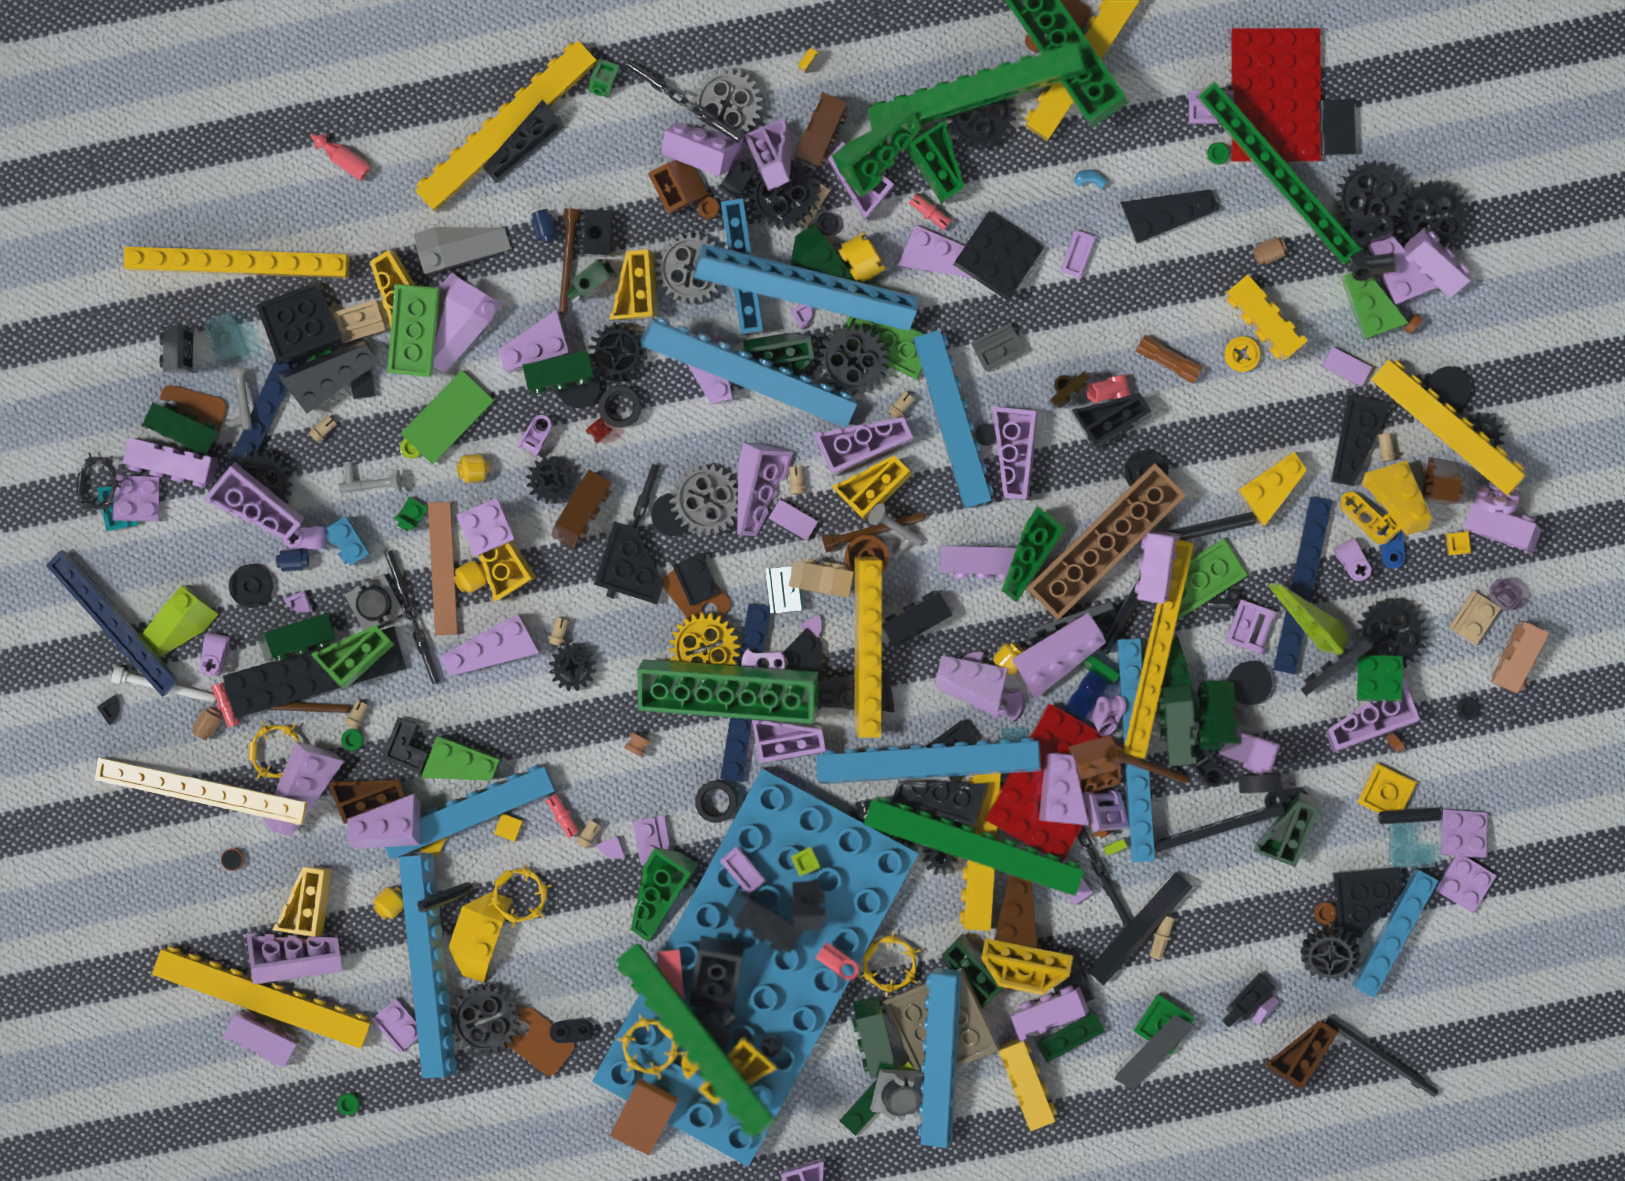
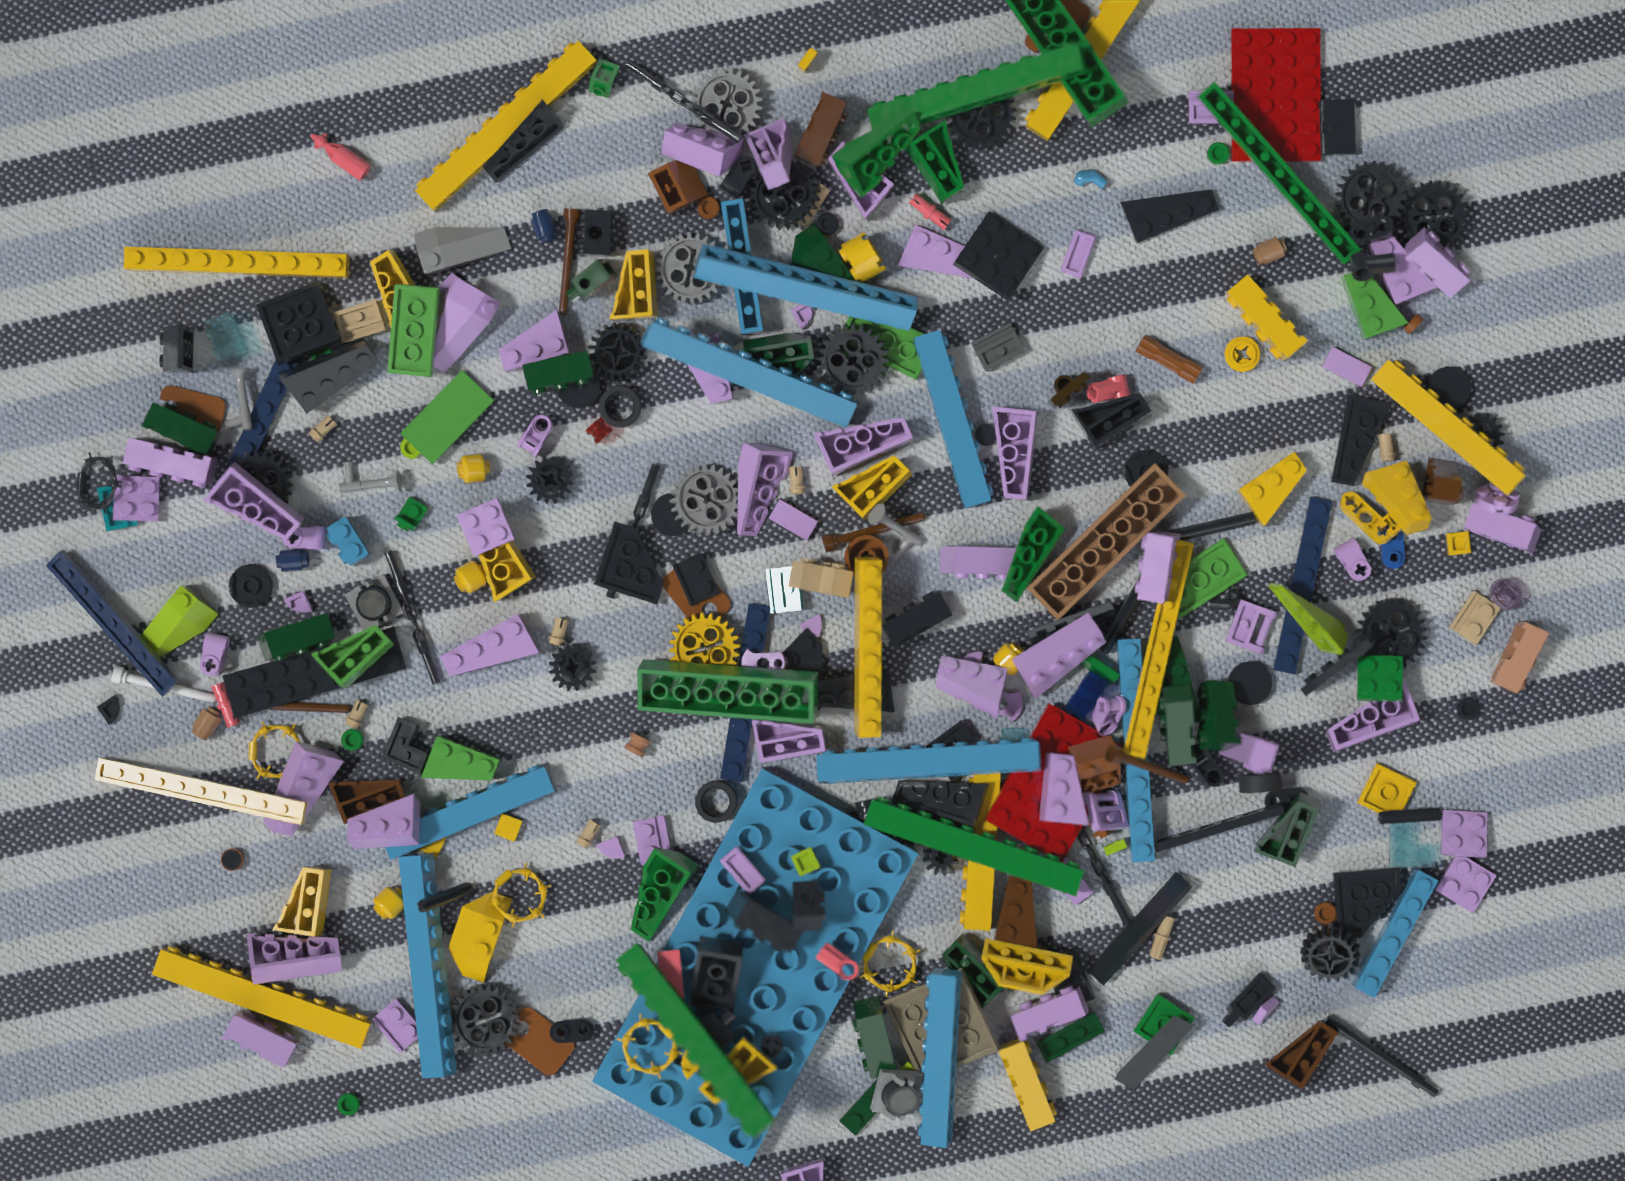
(363, 387): black tile -> none
(442, 568): nougat tile -> none
(562, 816): coral pin -> none
(581, 509): reddish brown wedge -> none
(644, 1116): dark orange tile -> none
(901, 405): tan pin -> none
(1395, 743): dark orange tile -> none

